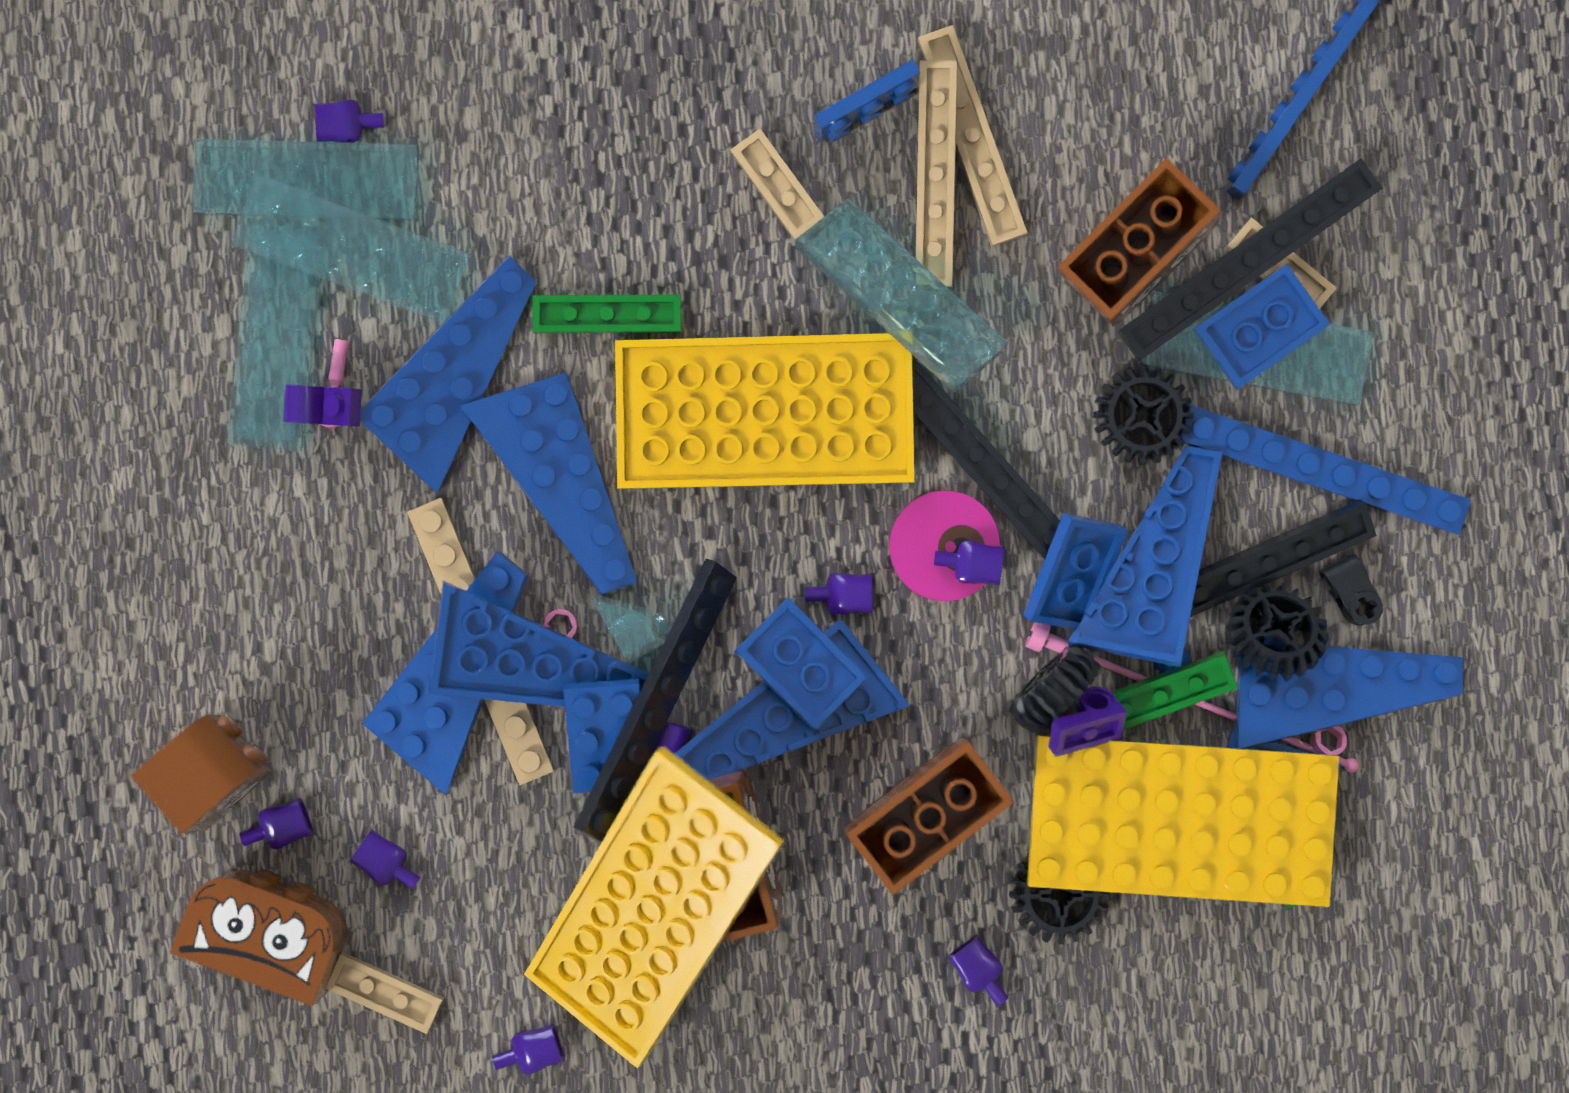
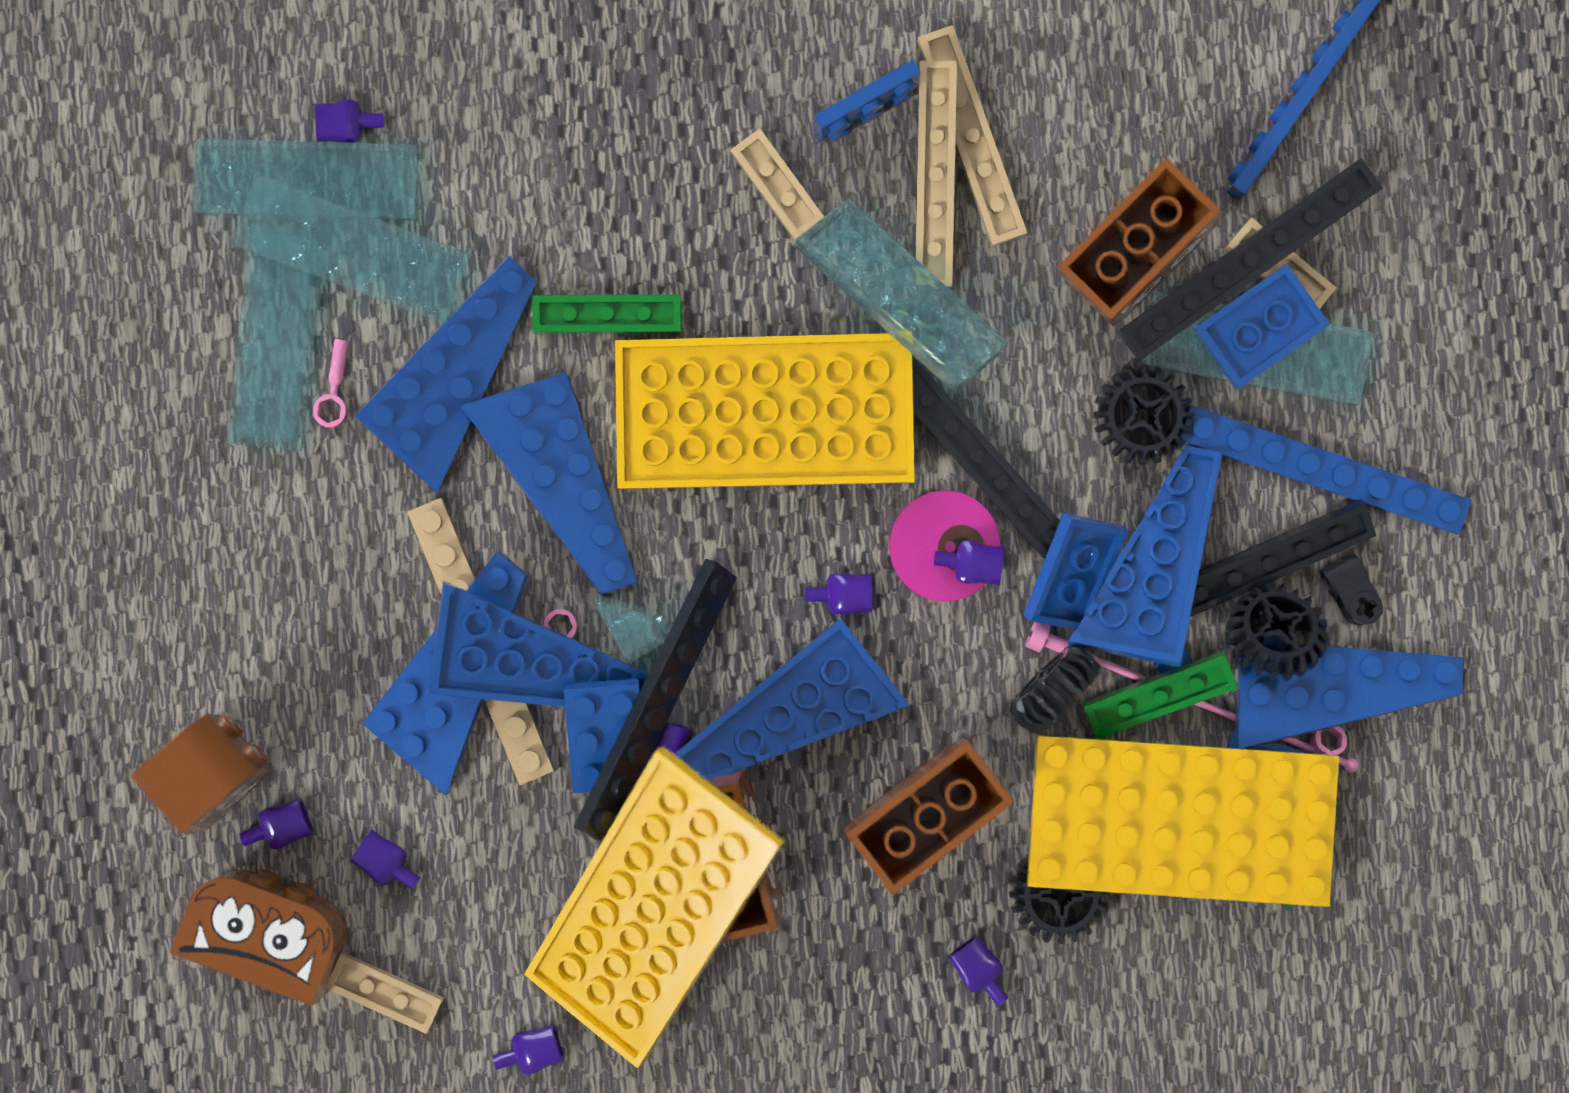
(322, 405): dark purple plate -> none
(800, 664): blue plate -> none
(1097, 721): dark purple plate -> none

